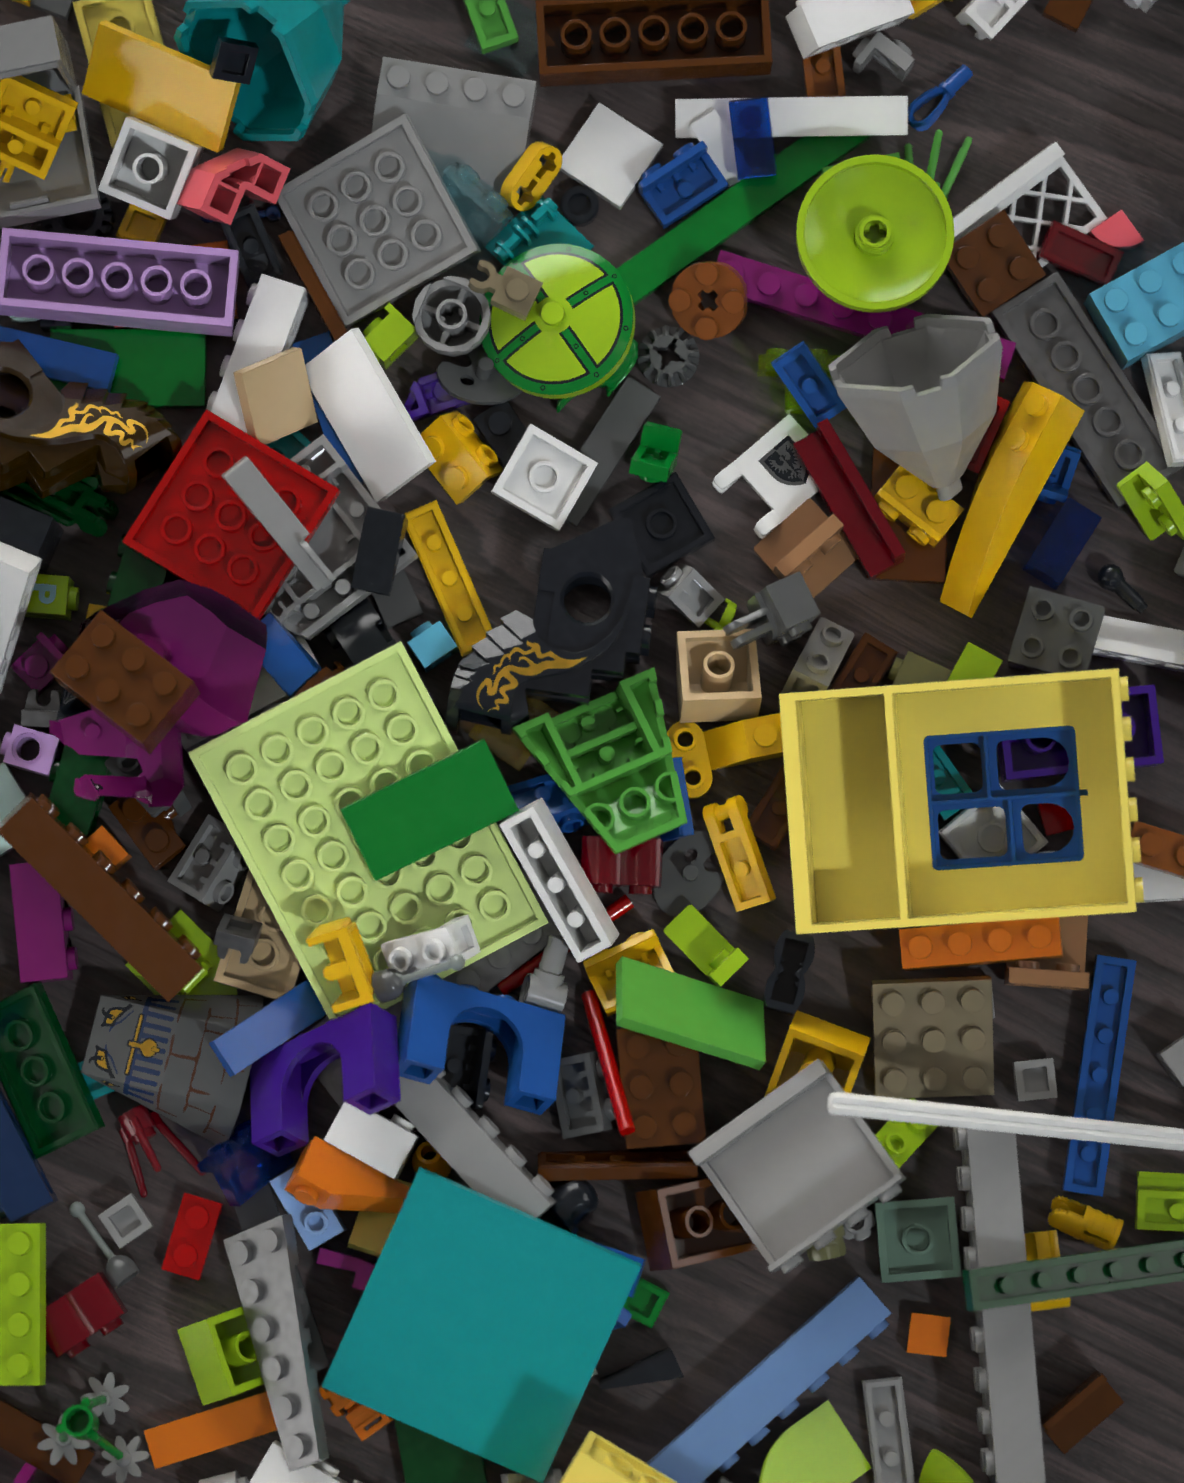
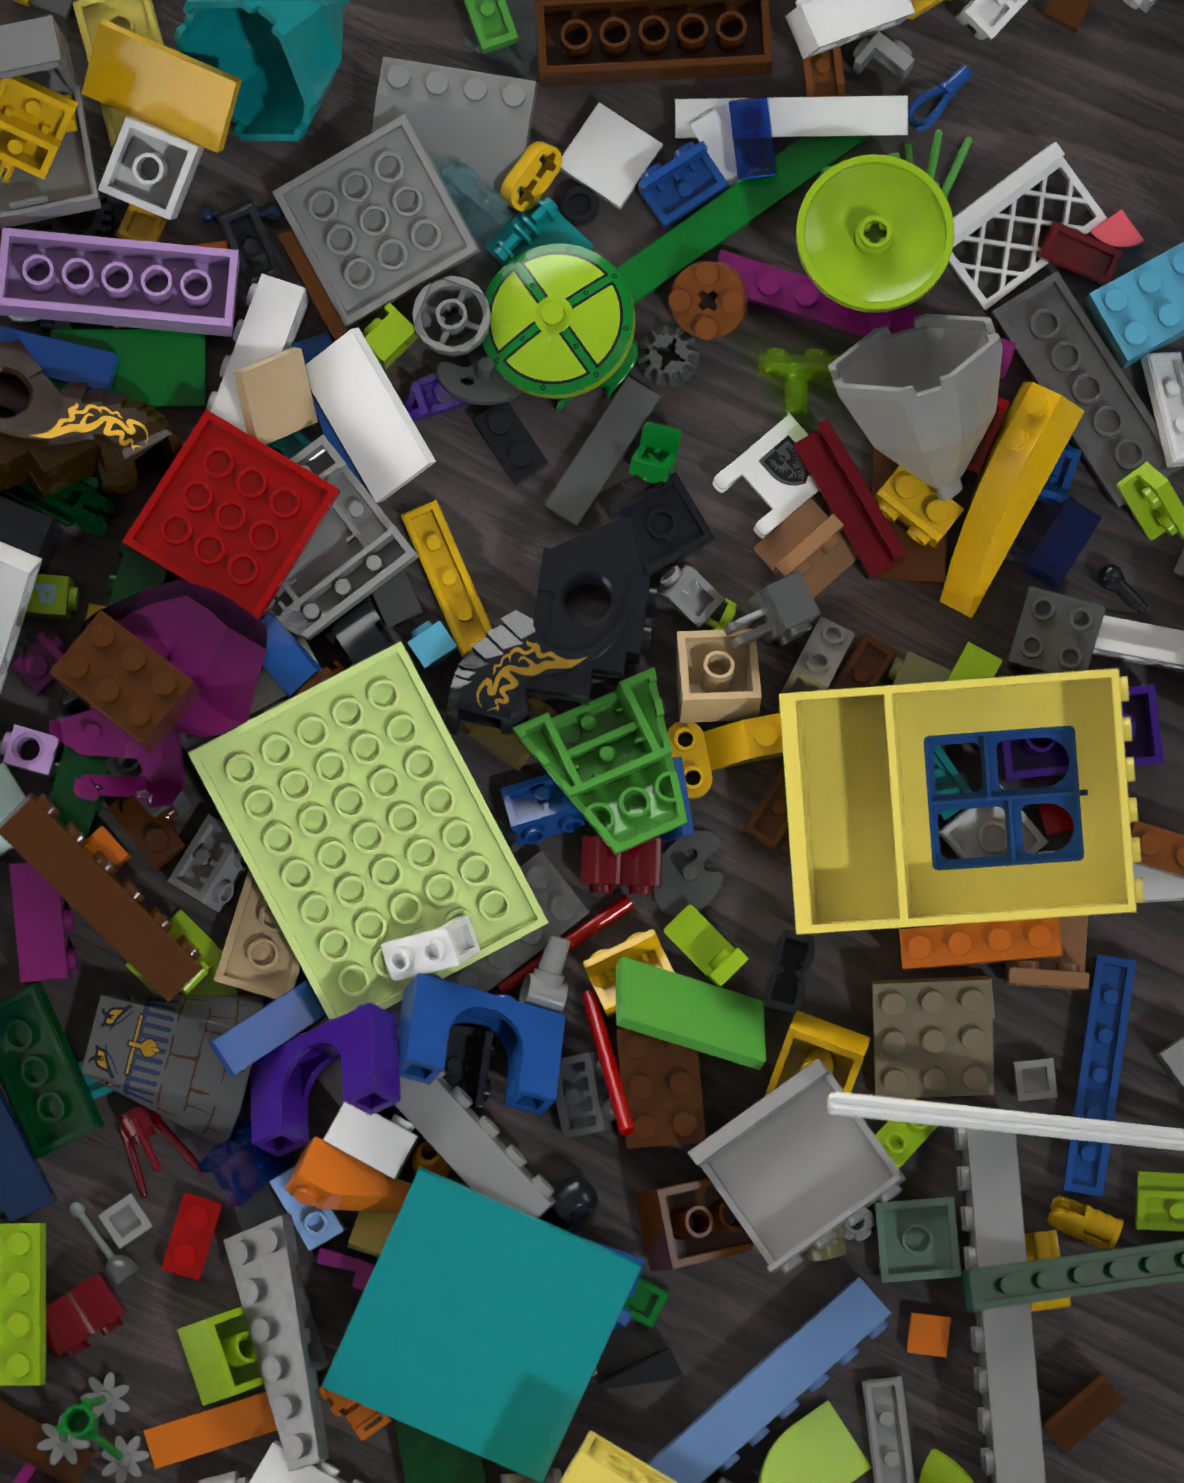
(37, 714): flat silver tile -> none
(219, 184): coral brick -> none
(233, 60): black tile -> none
(237, 934): flat silver tile -> none
(277, 520): light grey piece -> none
(347, 964): yellow window -> none
(379, 551): black slope -> none
(390, 983): hinge -> none
(429, 809): green tile -> none
(460, 456): yellow bracket -> none
(511, 292): dark tan plate -> none
(544, 477): white plate -> none
(559, 880): white brick -> none
(616, 1165): reddish brown tile -> none
(738, 853): yellow plate -> none
(808, 383): blue plate -> none
(993, 264): reddish brown plate -> none

